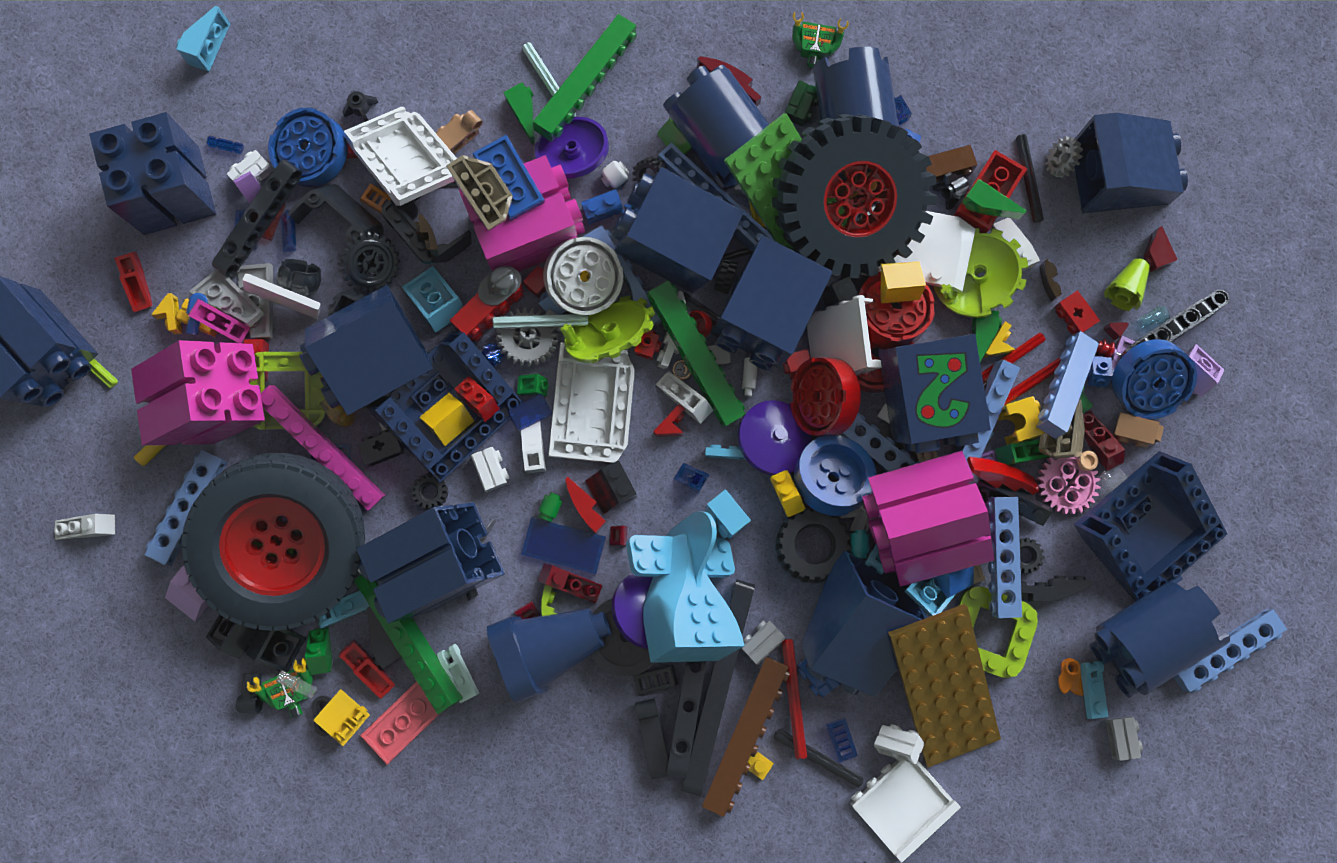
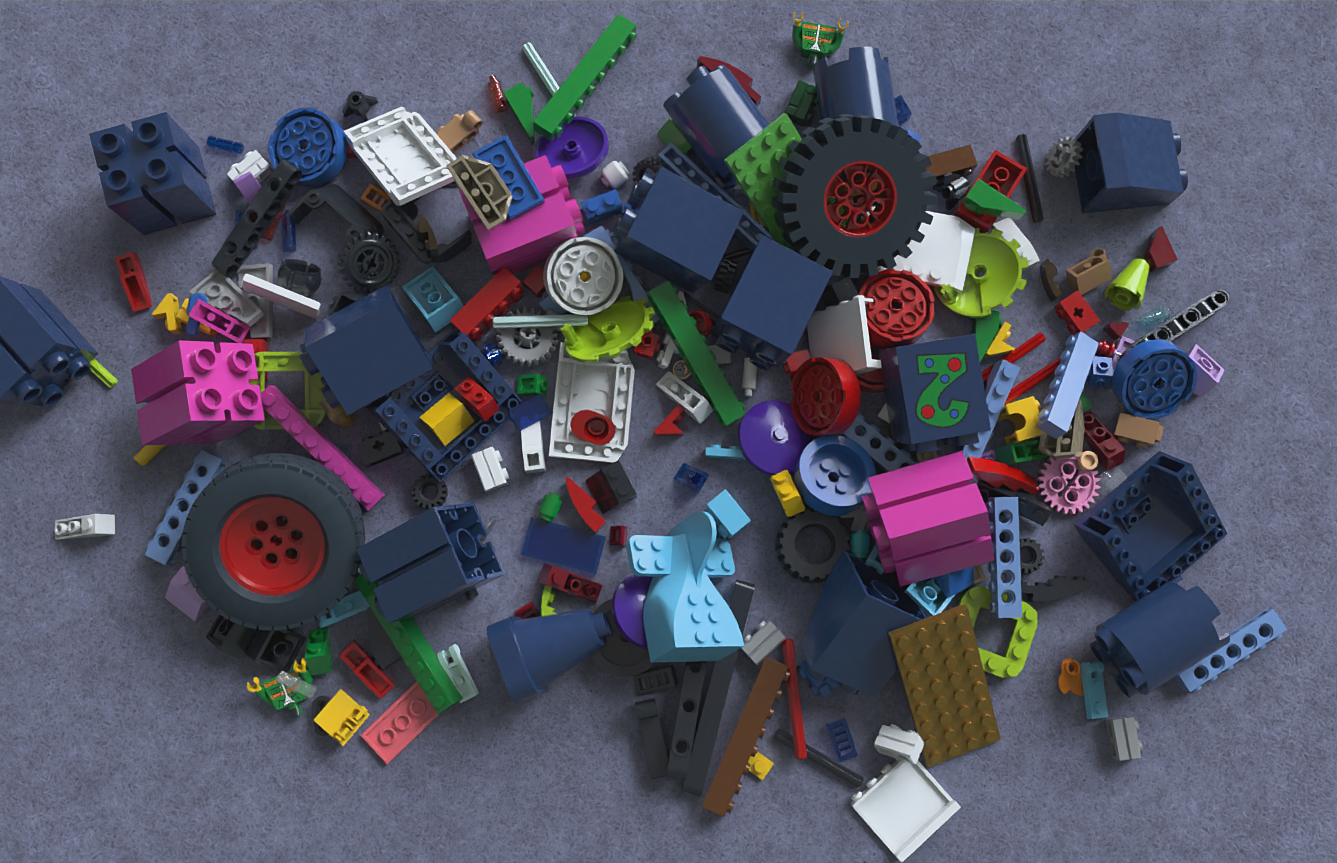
(203, 39): medium azure slope -> none
(248, 701): black piece -> none
(497, 95): none -> clear red cylinder
(499, 285): dark grey piece -> none
(592, 427): none -> red piece
(901, 282): yellow slope -> none
(1089, 272): none -> medium nougat hinge

